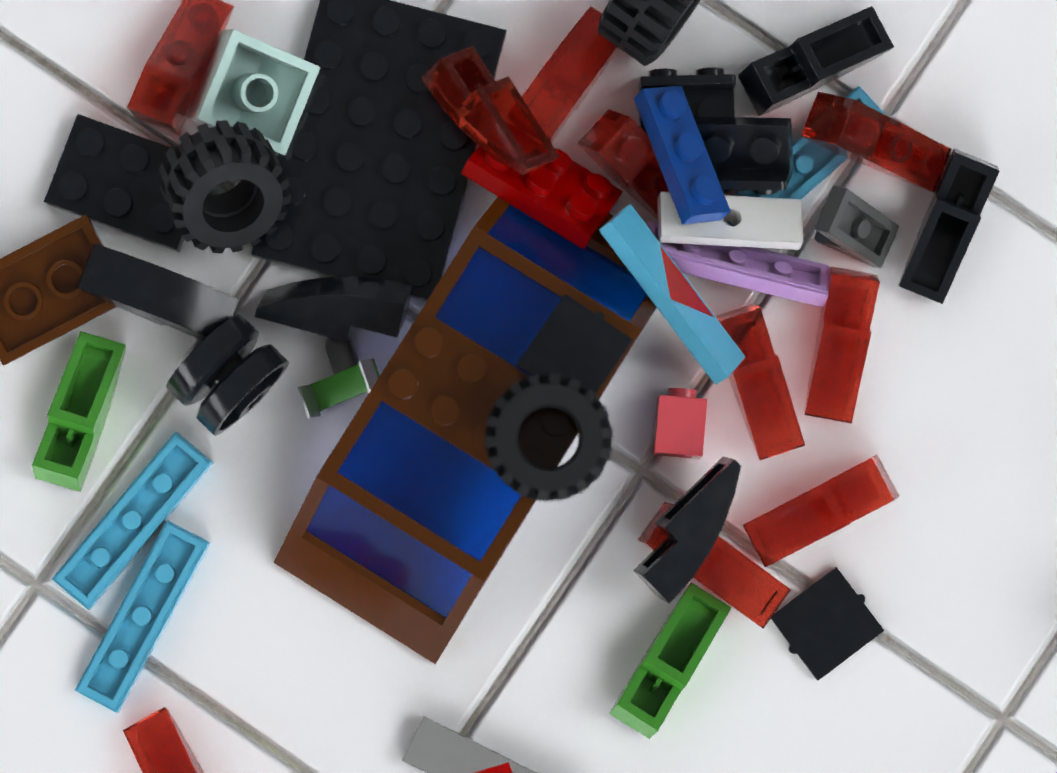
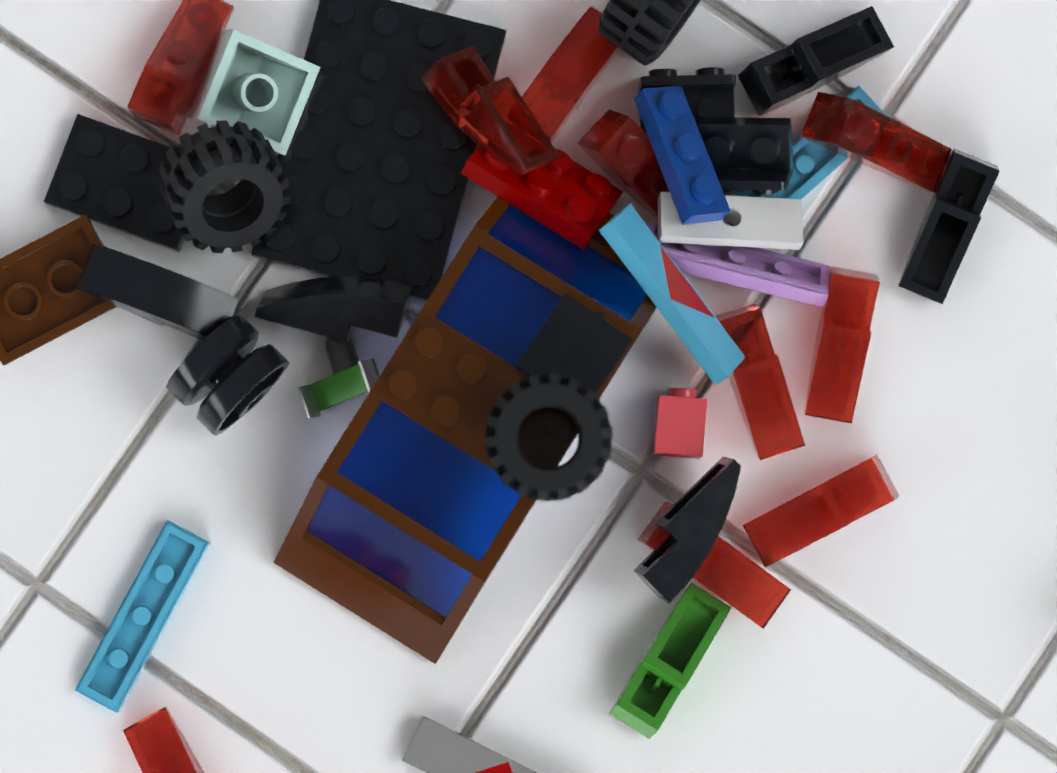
(79, 412): bright green slope -> none
(132, 521): medium azure tile -> none
(826, 623): black piece -> none
(855, 228): dark grey slope -> none

